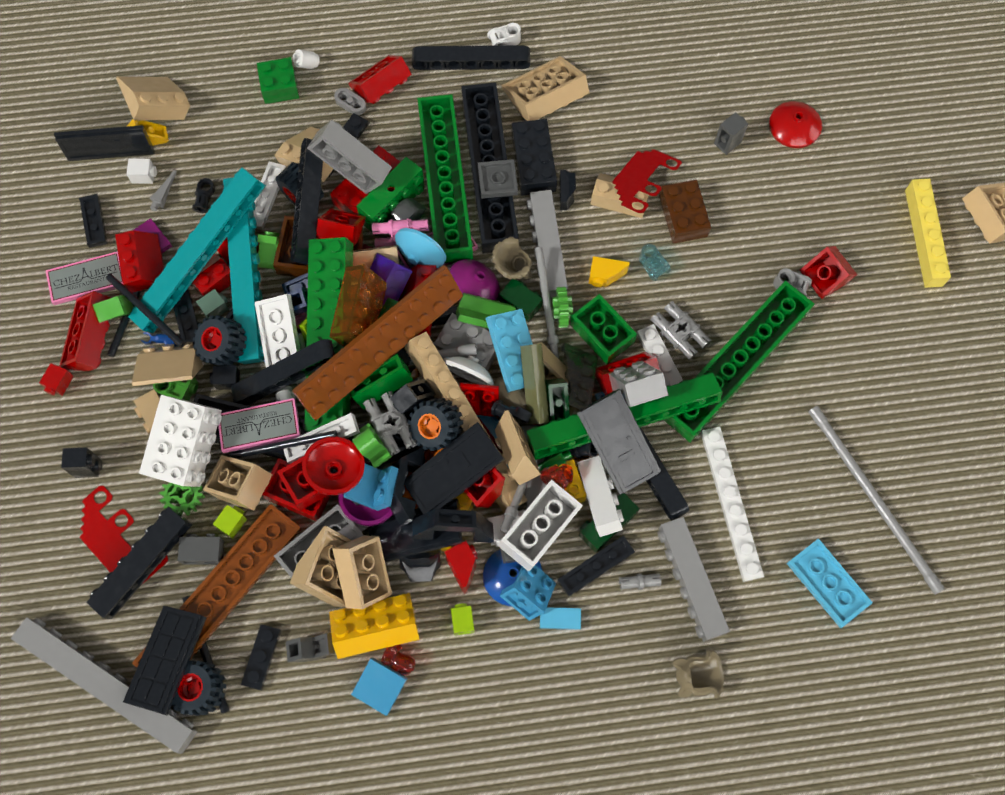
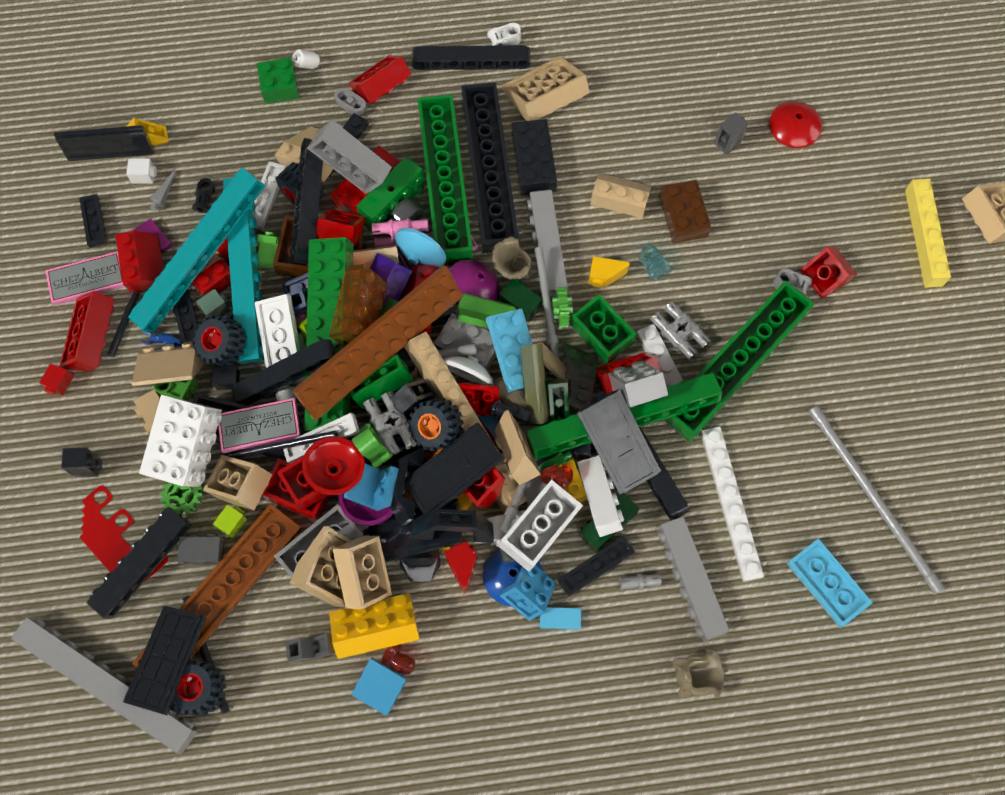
(113, 308): bright green slope -> none
(145, 310): black piece -> none
(153, 98): tan slope -> none
(261, 657): black plate -> none
(462, 619): lime brick -> none
(497, 178): dark grey plate -> none
(567, 187): black slope -> none
(635, 176): red piece -> none

